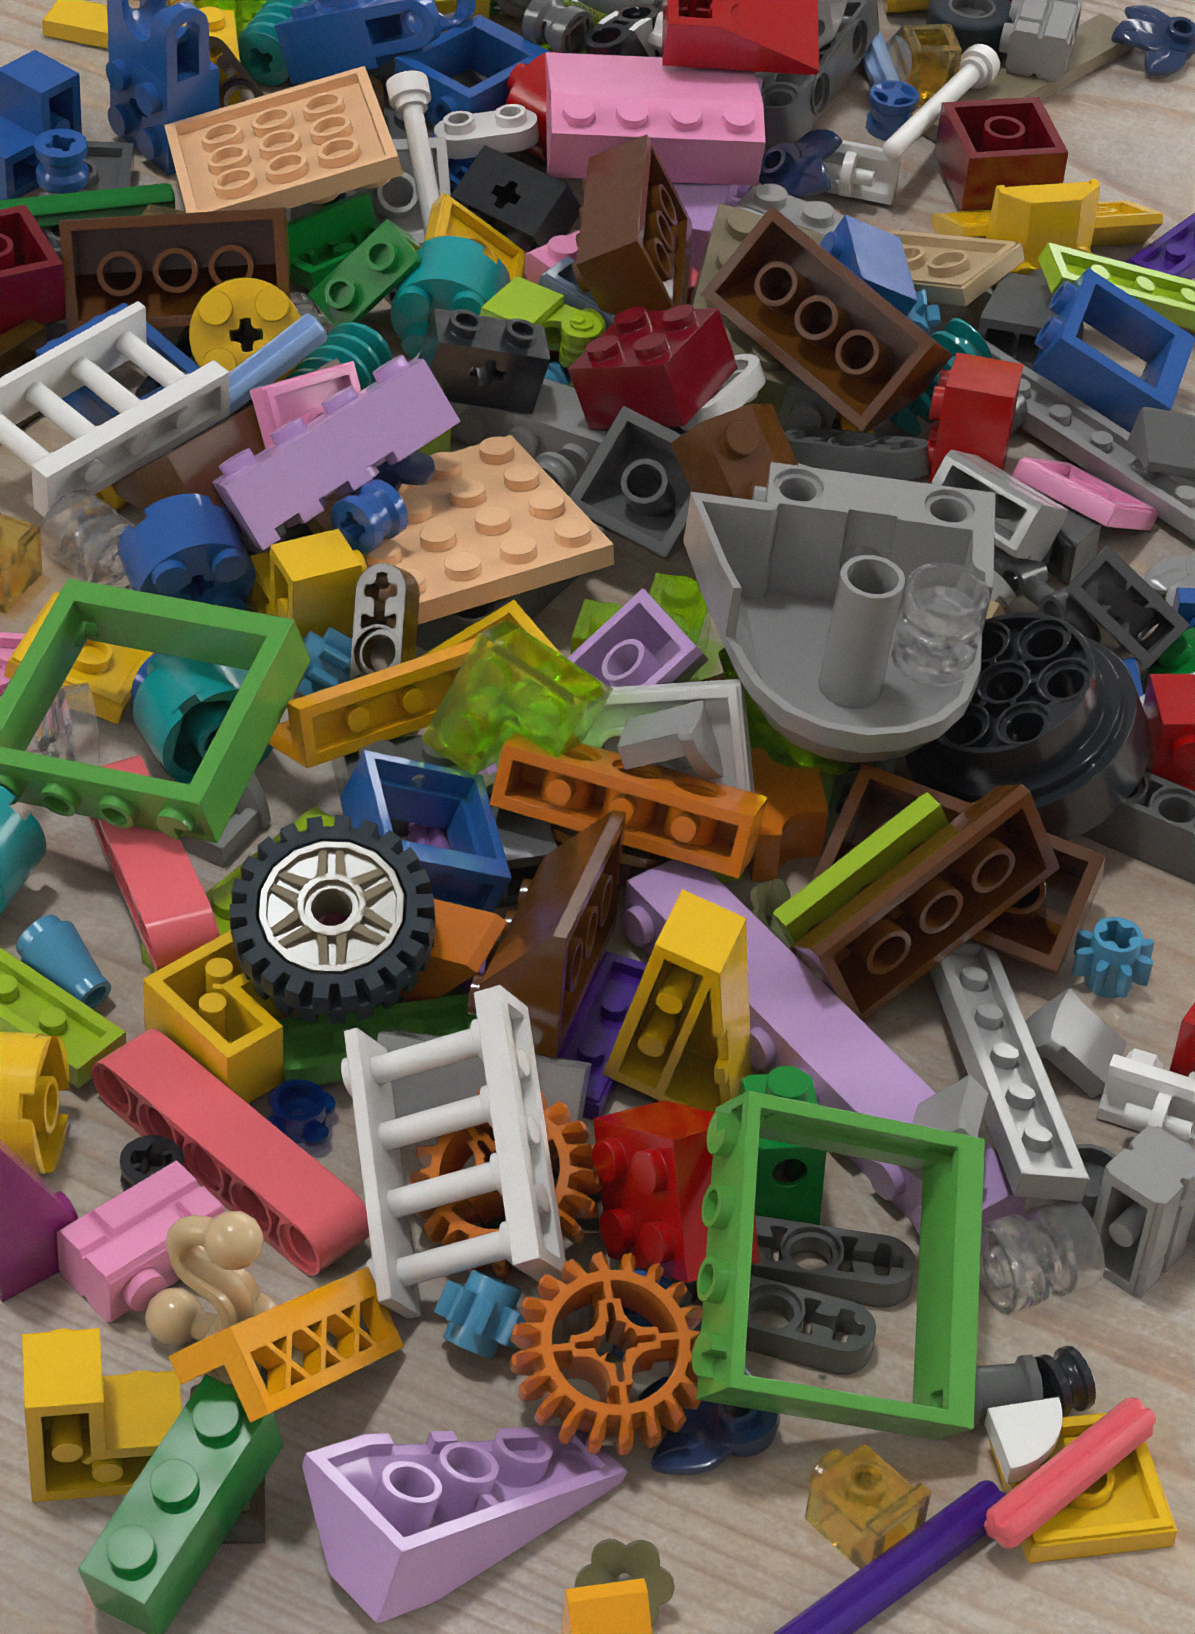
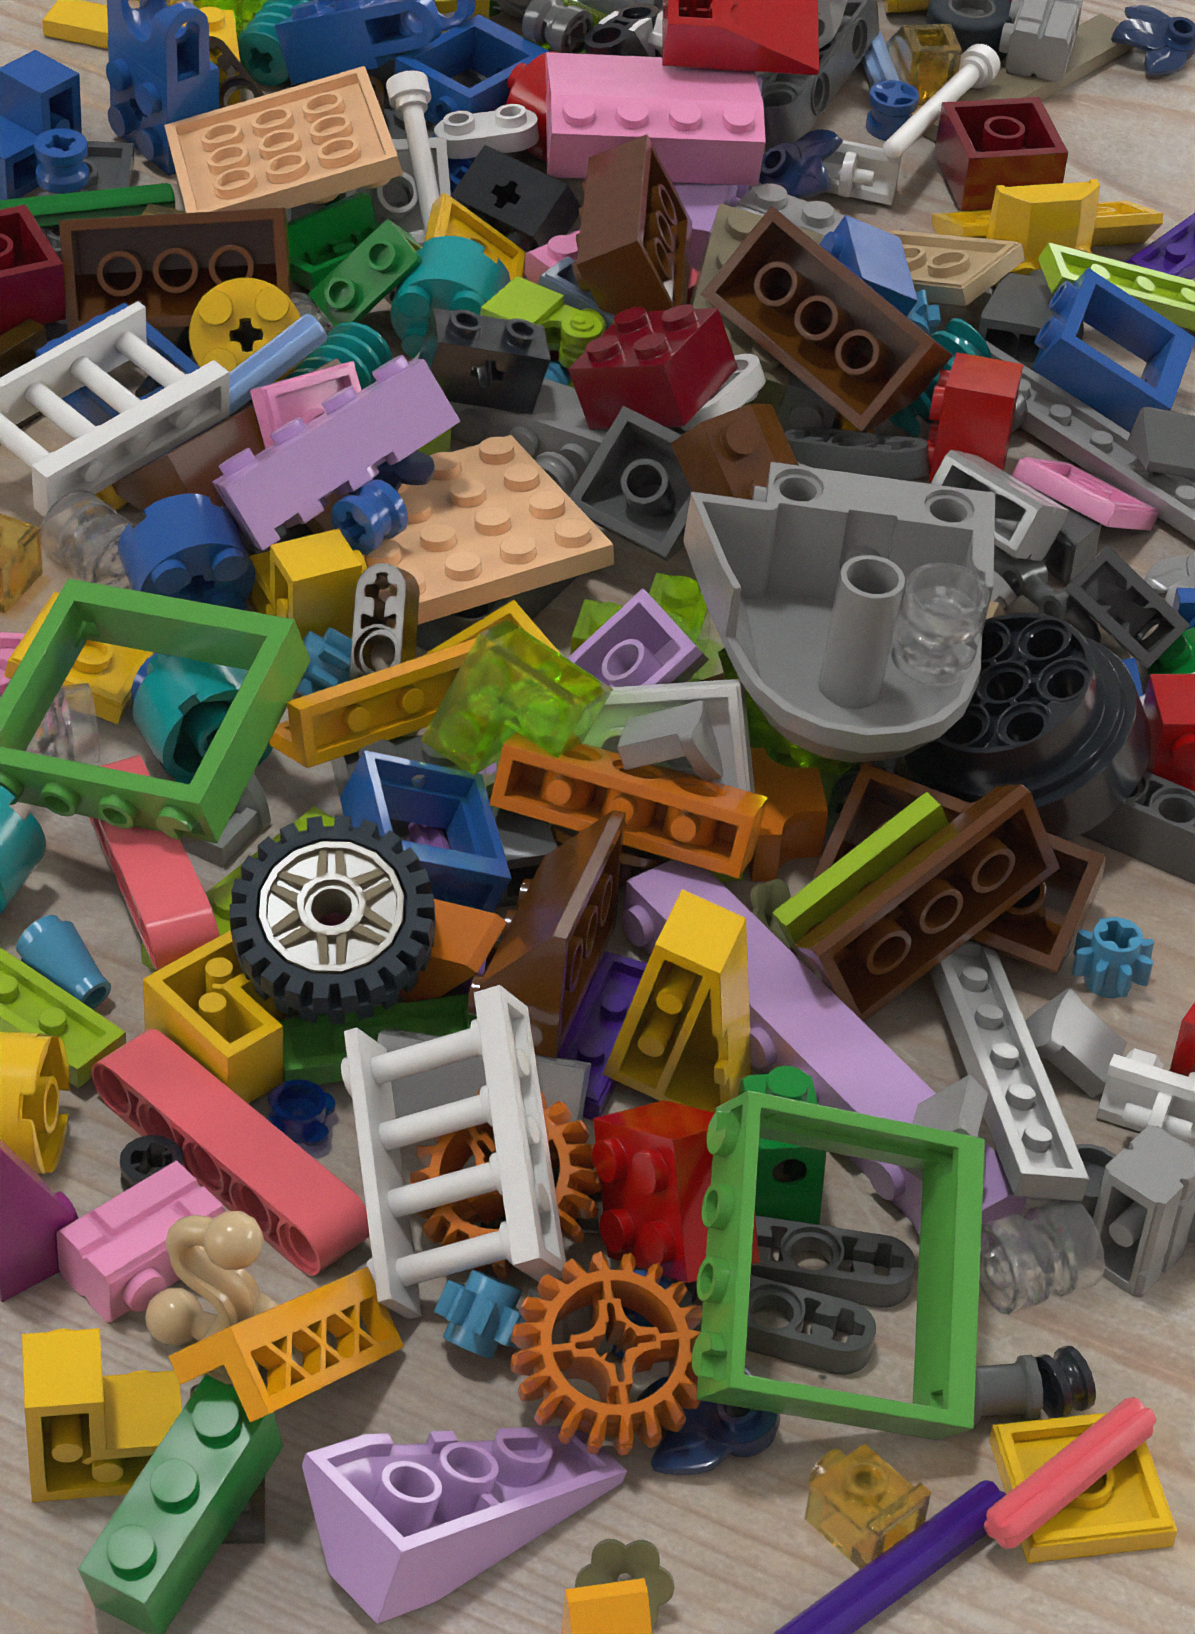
(1024, 1435): white tile -> none

